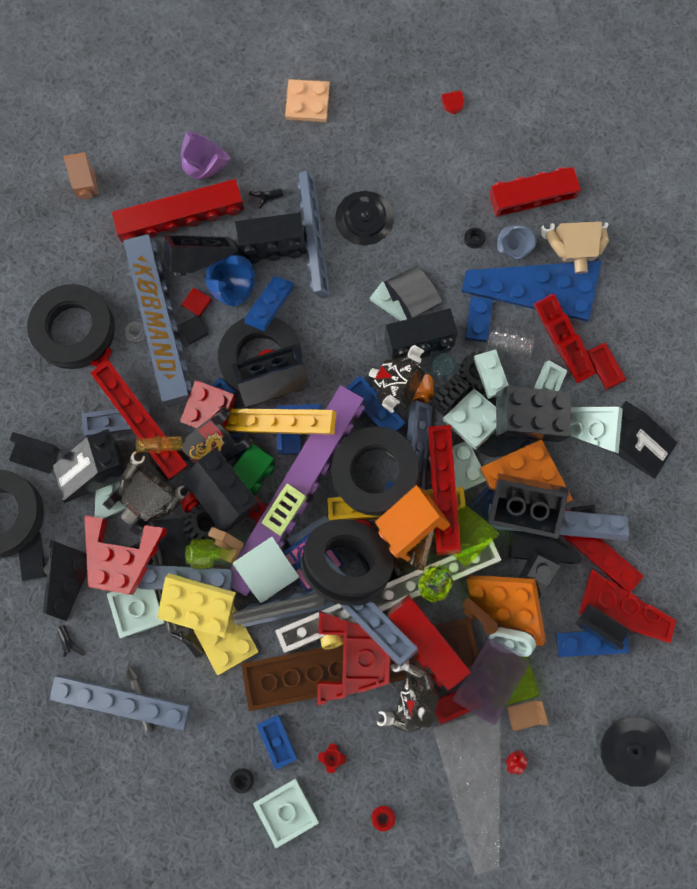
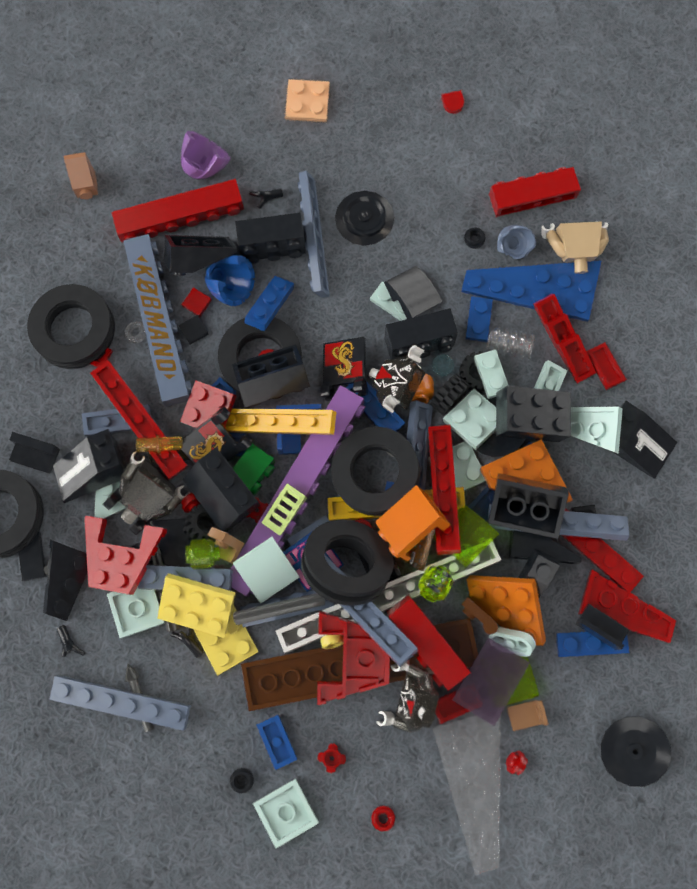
(344, 364): none -> black flag

